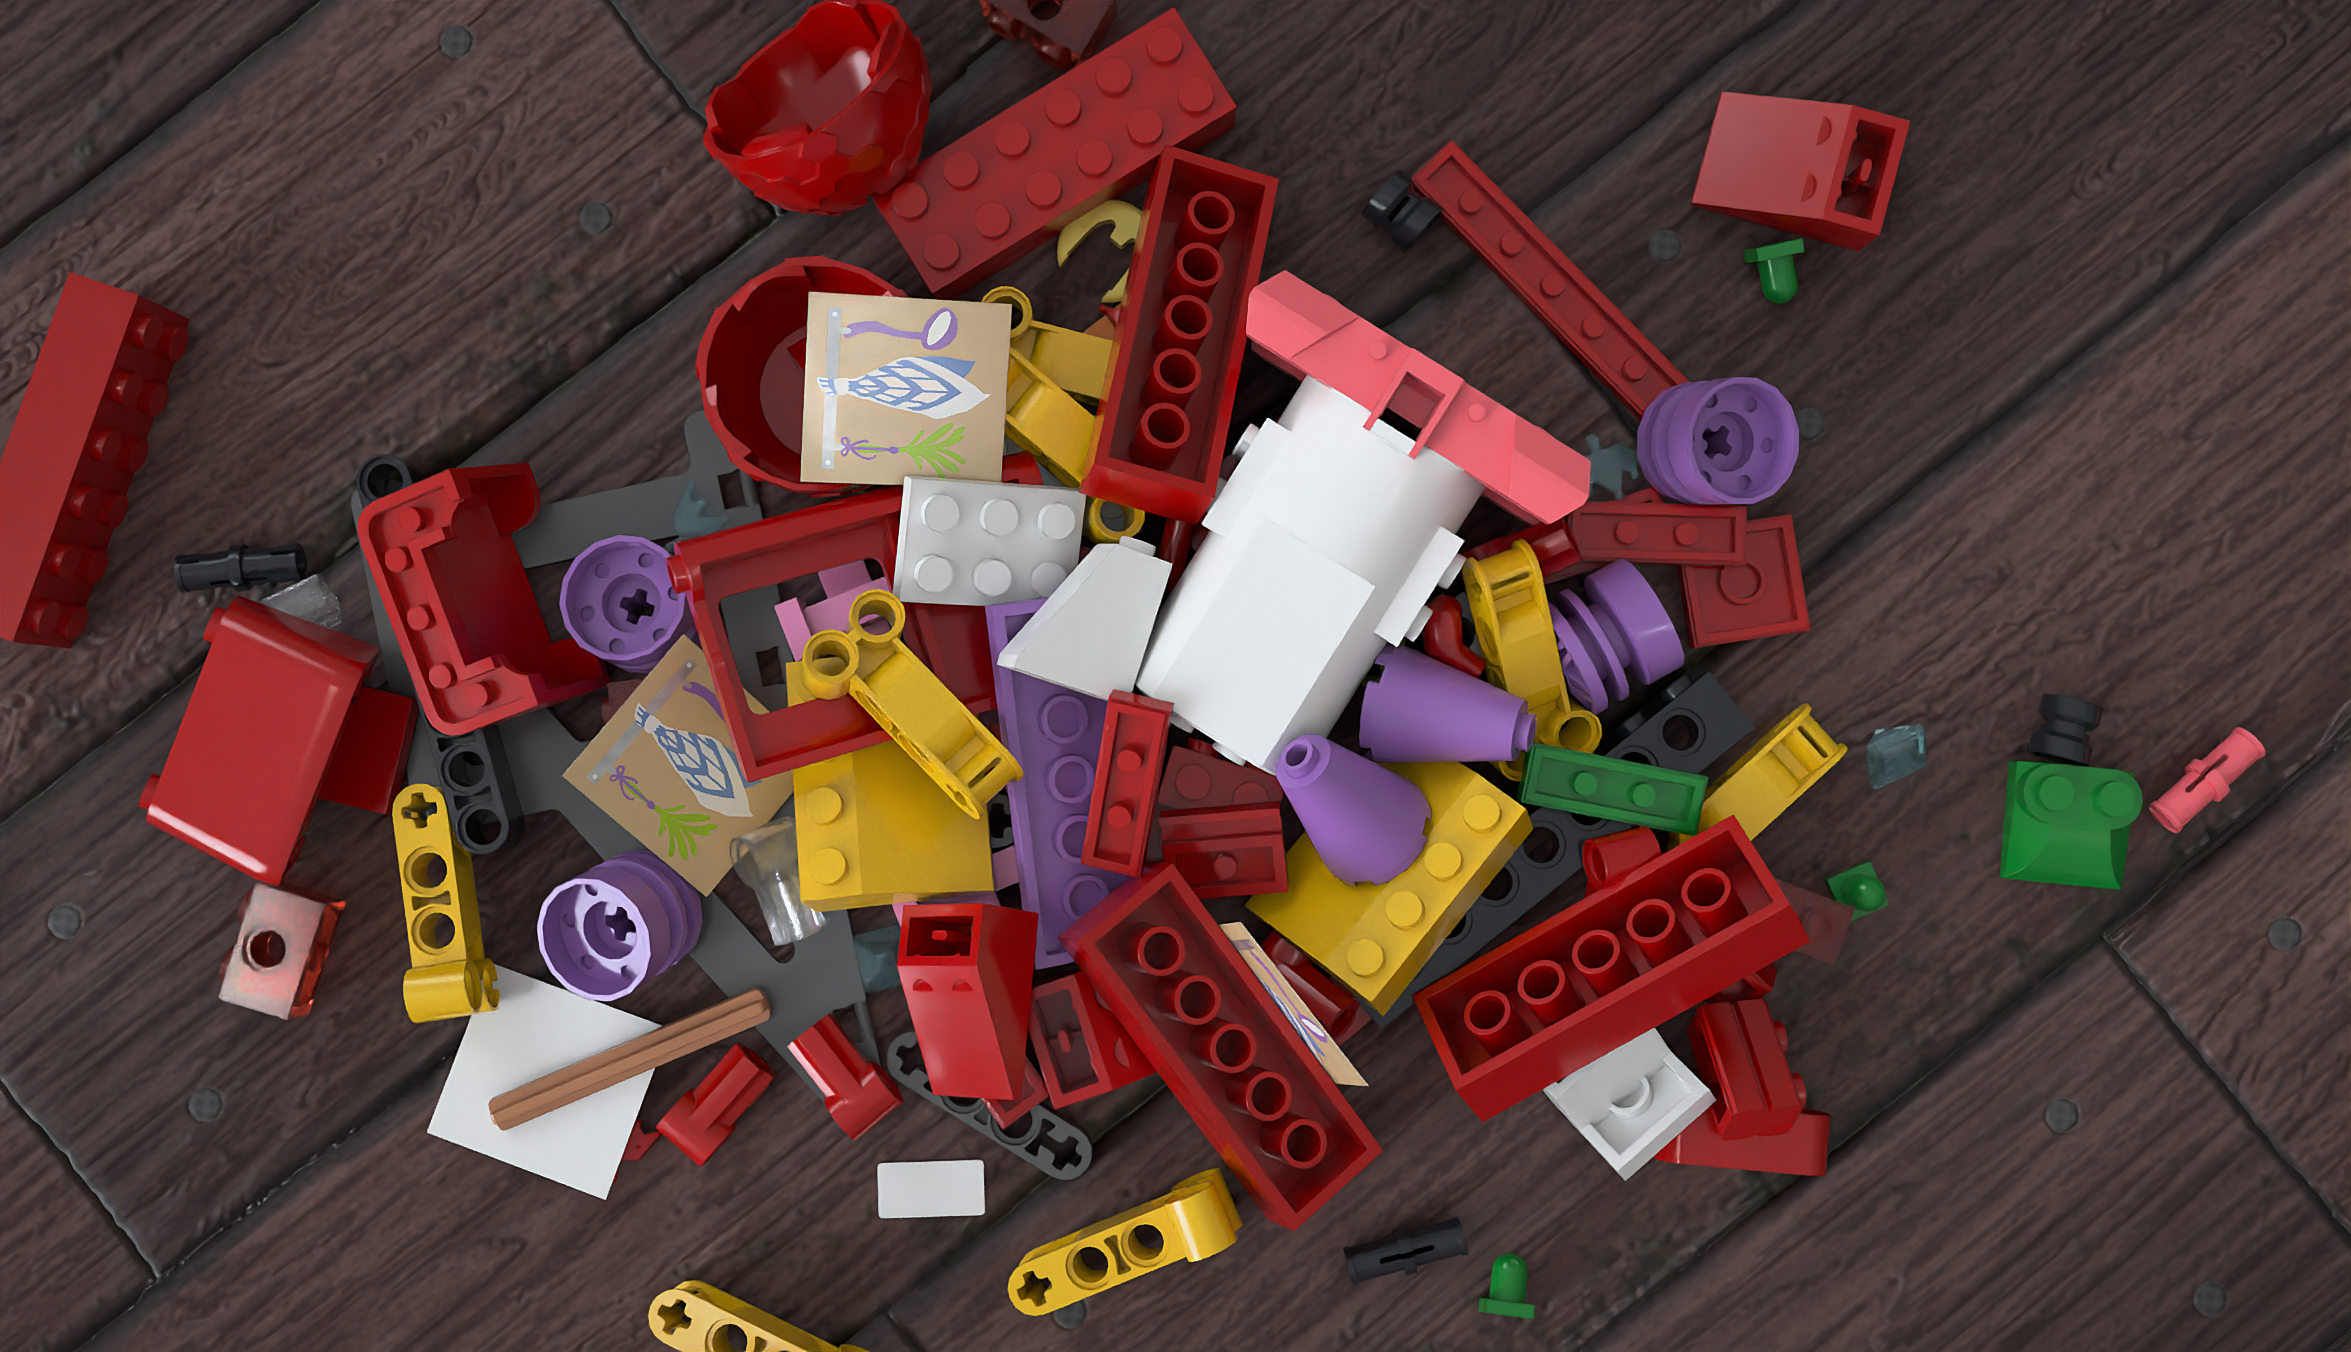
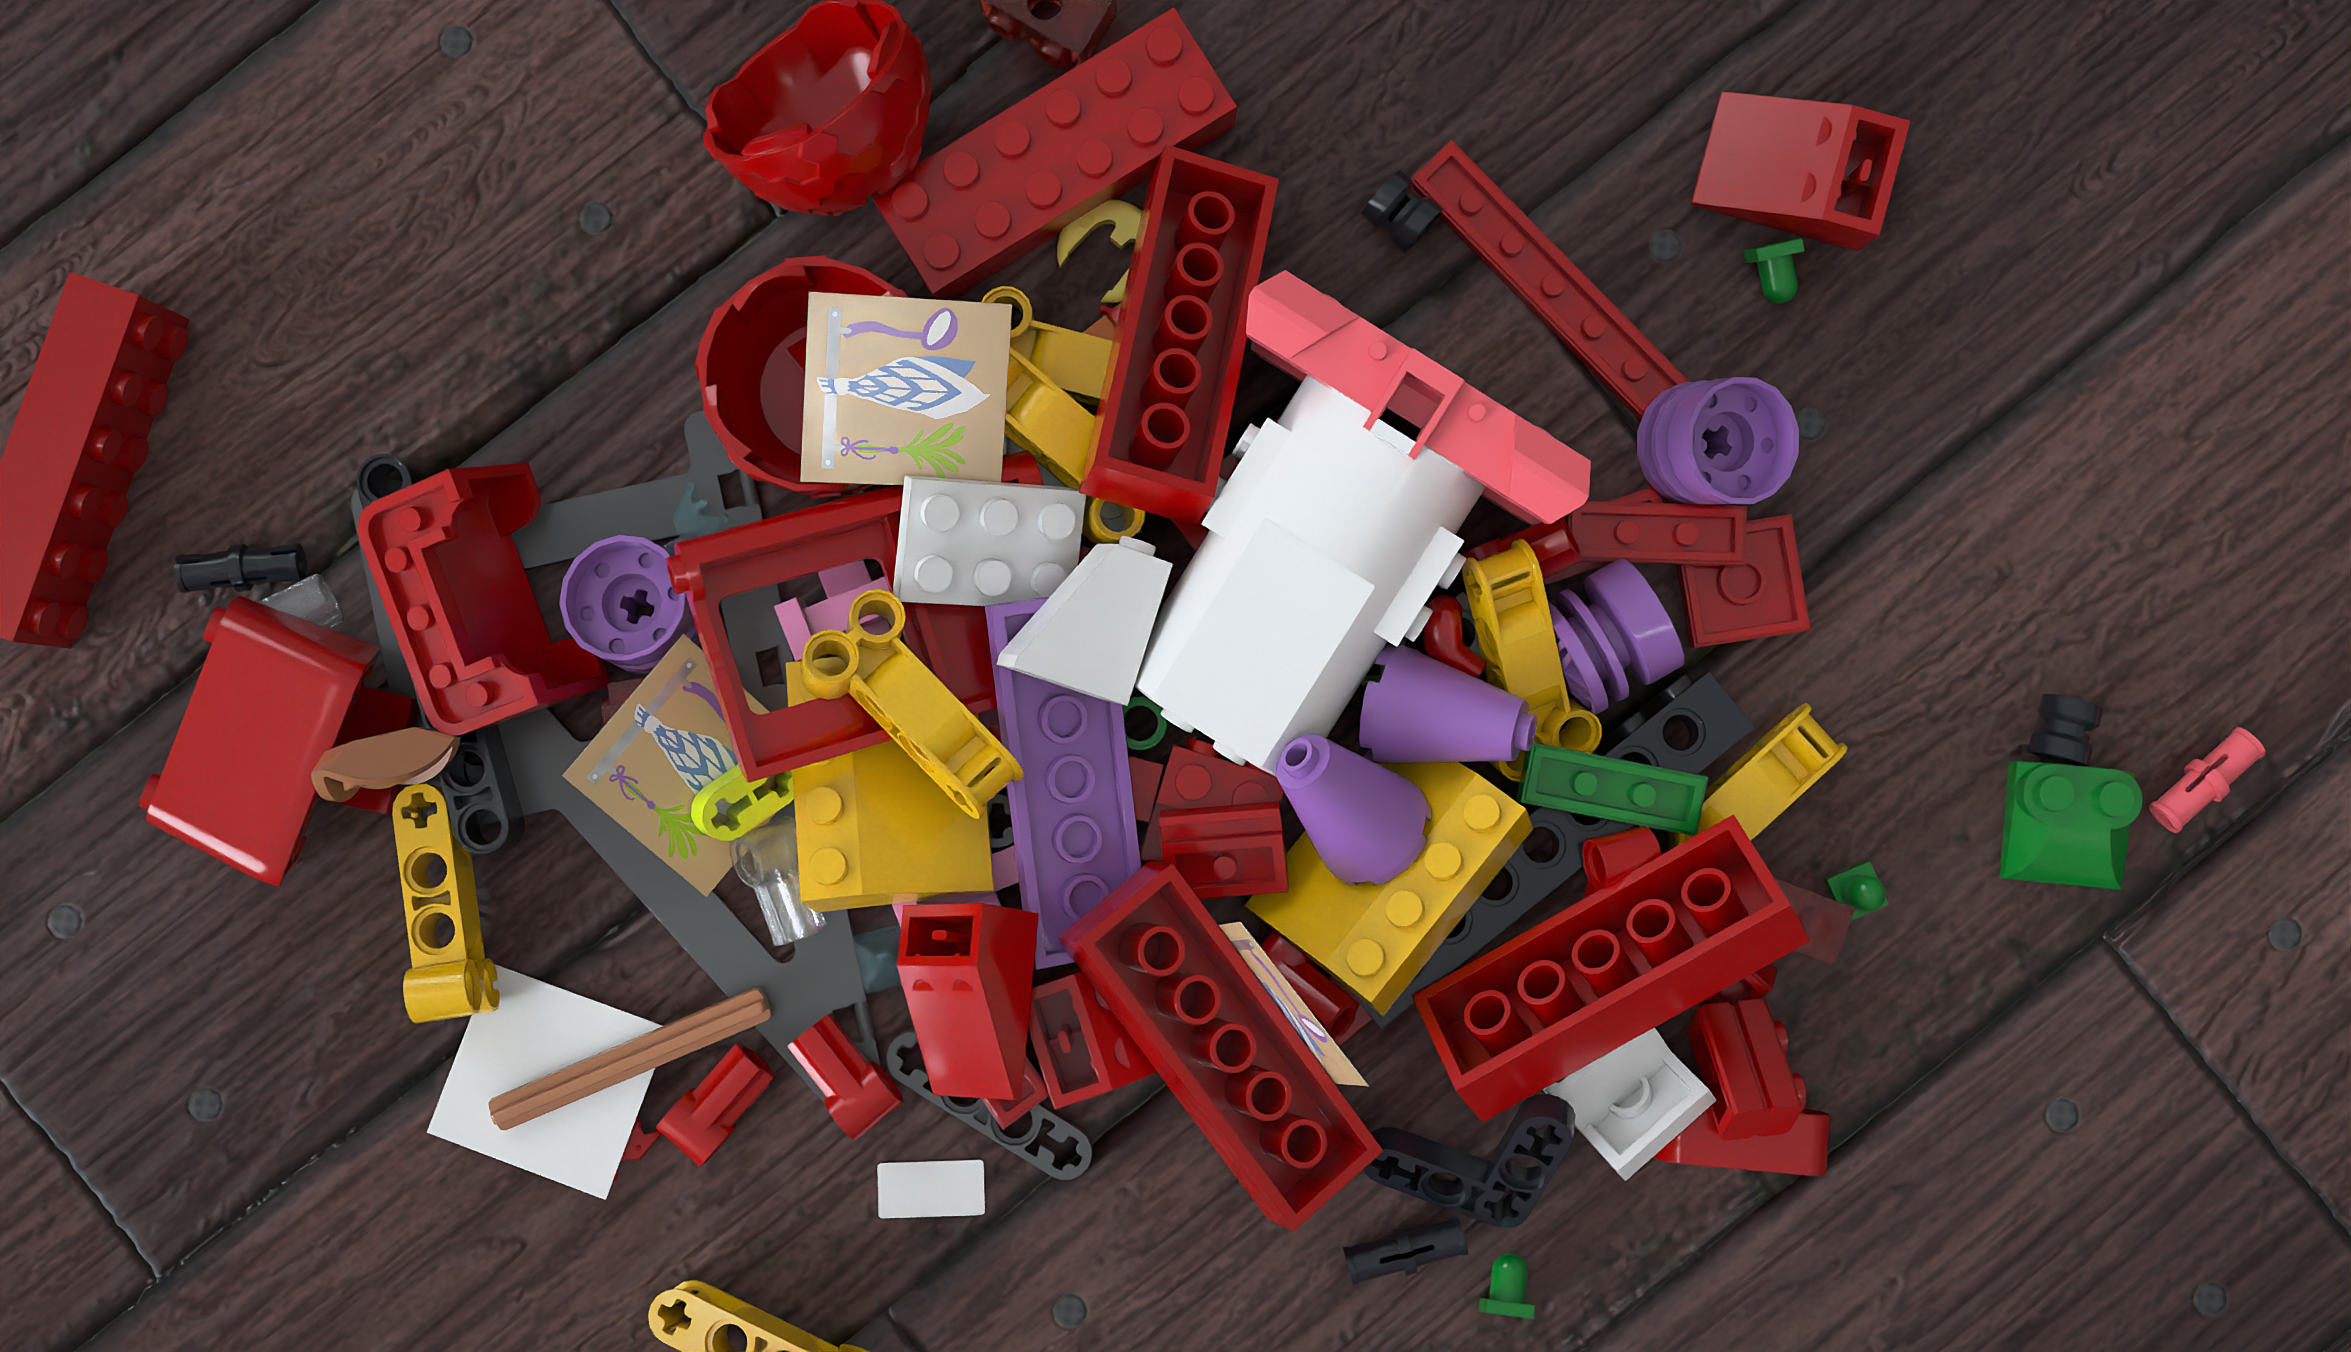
(308, 928): clear red brick -> none
(383, 762): none -> nougat hat
(618, 925): medium lavender wheel -> none
(746, 813): none -> neon yellow beam
(1126, 783): red tile -> none
(1175, 548): red arm -> none
(1194, 1224): yellow piece -> none
(1481, 1181): none -> black beam
(1609, 465): clear light blue piece -> none
(1895, 753): clear light blue slope -> none

